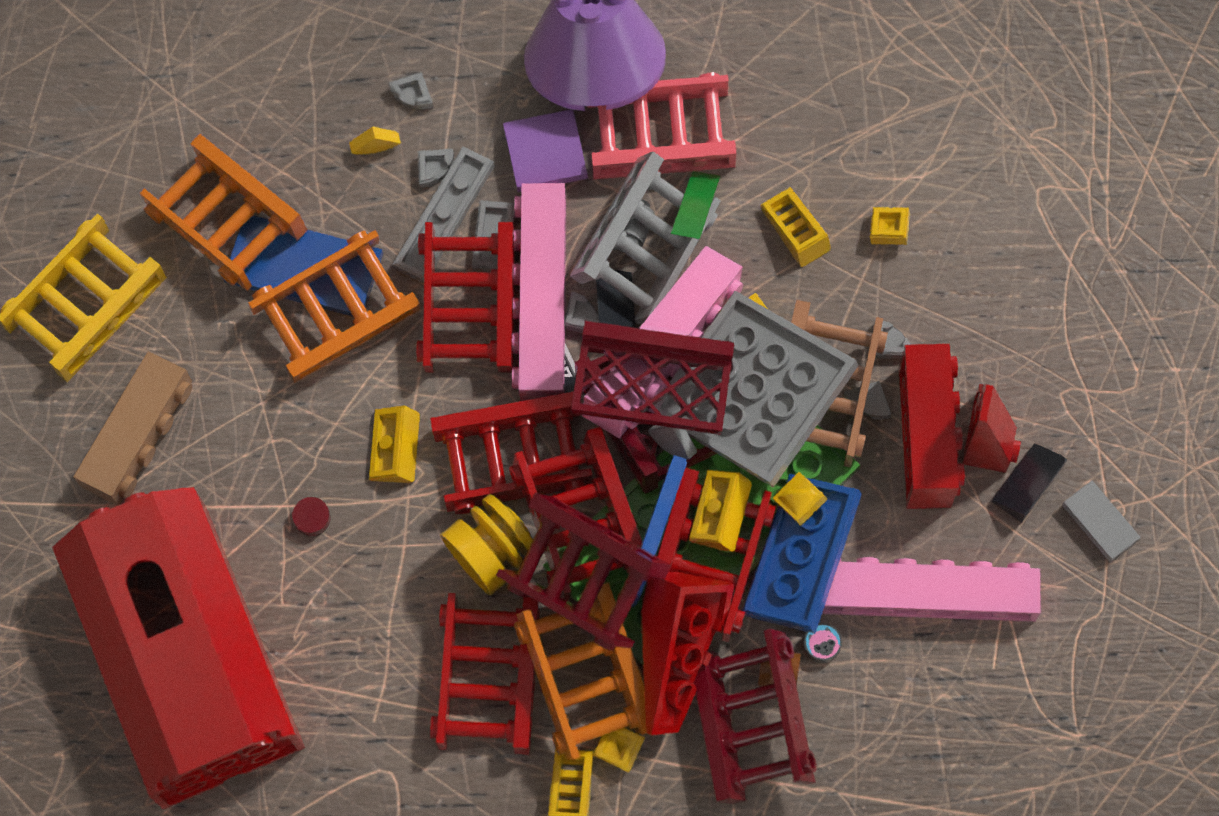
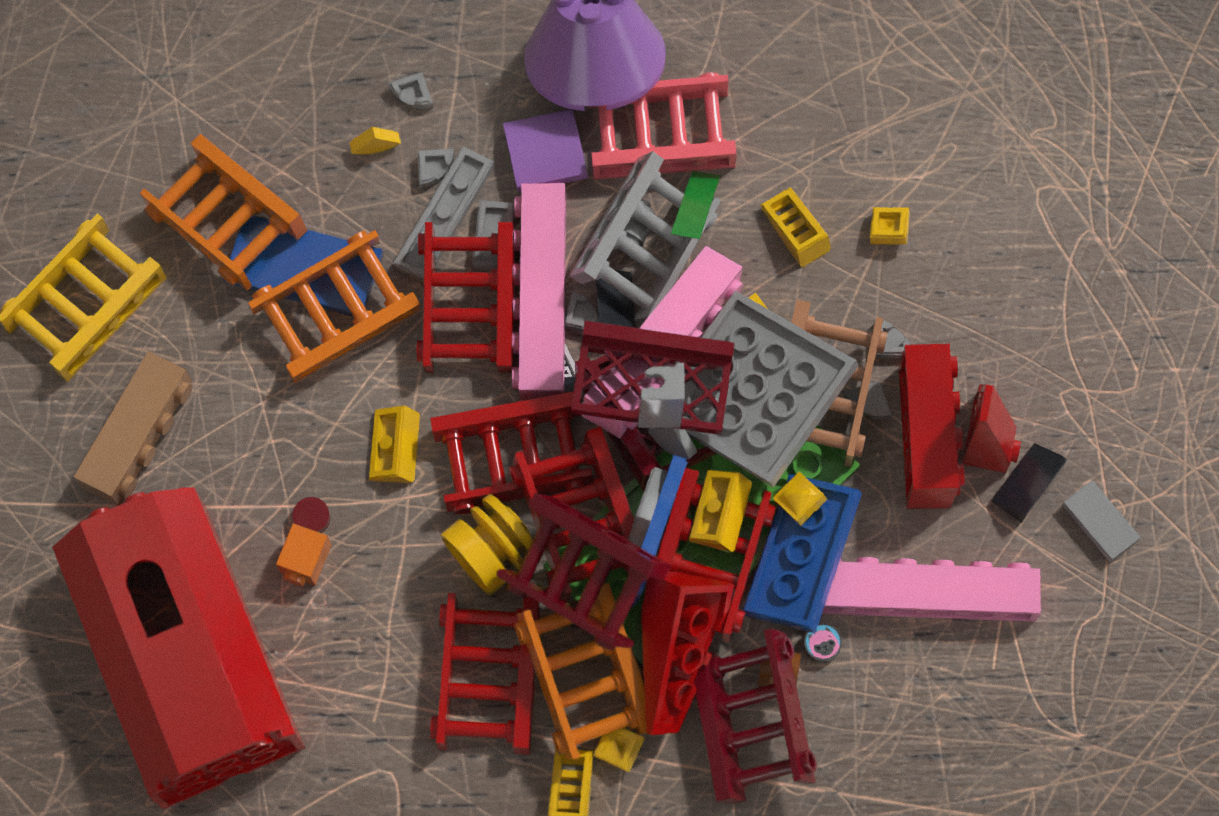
(303, 555): none -> orange brick
(647, 506): none -> light grey tile
(663, 405): none -> light grey hinge

